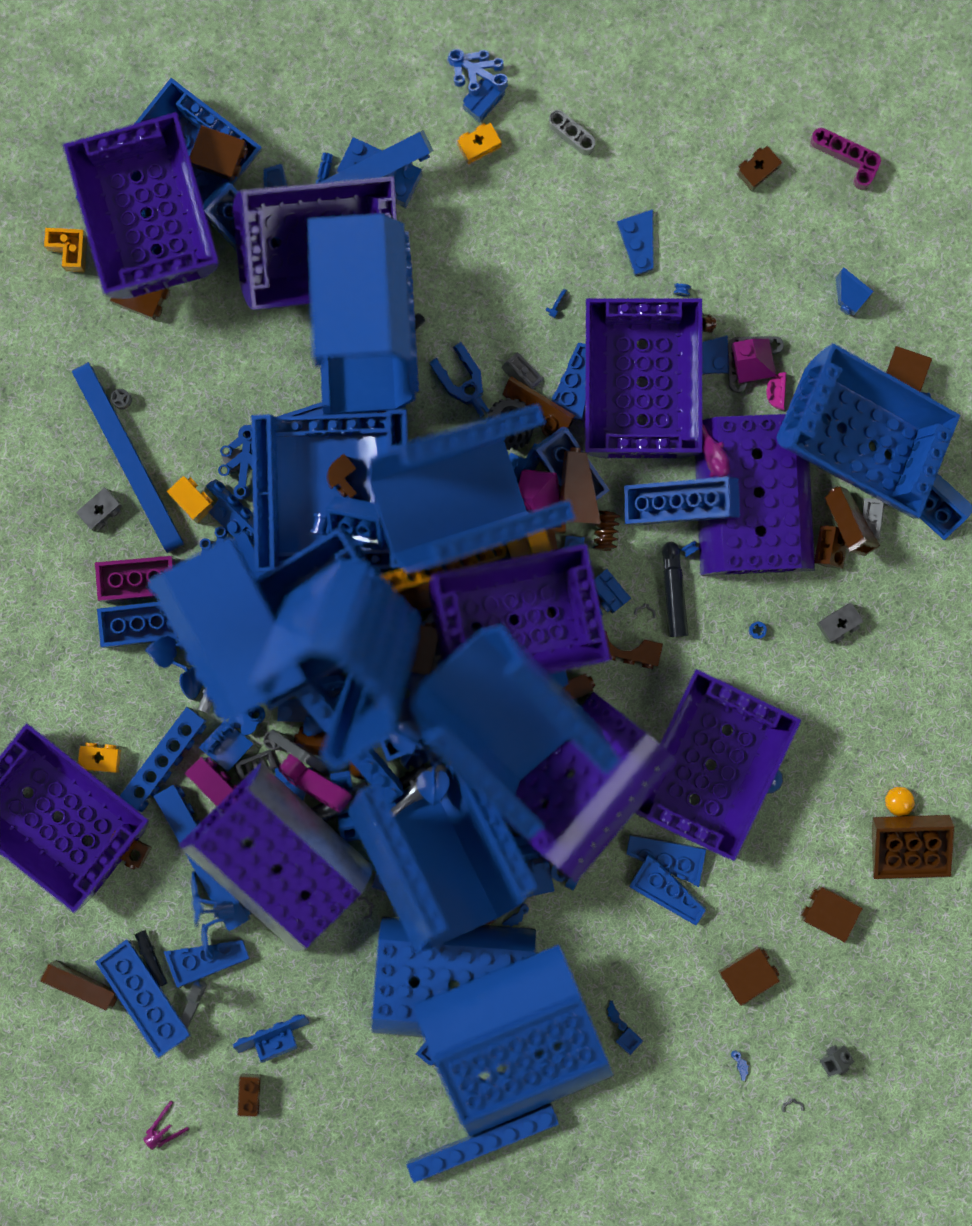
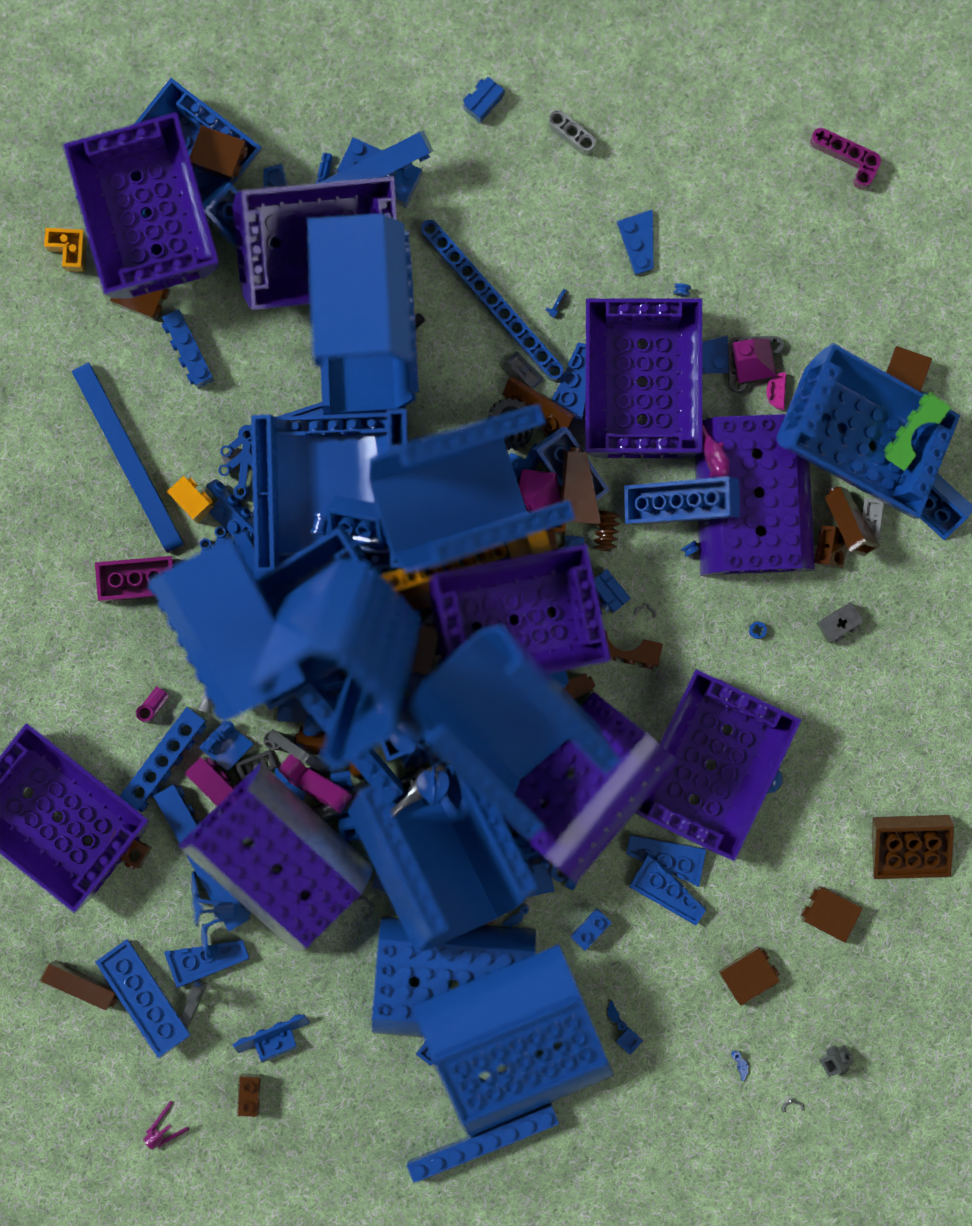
(89, 511): flat silver brick -> none
(109, 764): light orange brick -> none
(119, 395): dark grey wheel -> none
(132, 625): blue brick -> none
(149, 955): black pin -> none
(153, 703): none -> magenta piece
(163, 654): blue plant -> none
(187, 346): none -> blue brick
(247, 722): blue plate -> none
(337, 472): reddish brown brick -> none
(459, 59): blue plant -> none
(459, 392): blue piece -> none
(473, 151): light orange brick -> none
(489, 291): none -> blue beam
(590, 929): none -> blue brick
(674, 591): black piece -> none
(708, 323): reddish brown plate -> none
(754, 177): reddish brown brick -> none
(851, 292): blue slope -> none
(900, 801): light orange hair -> none
(930, 410): none -> bright green arch

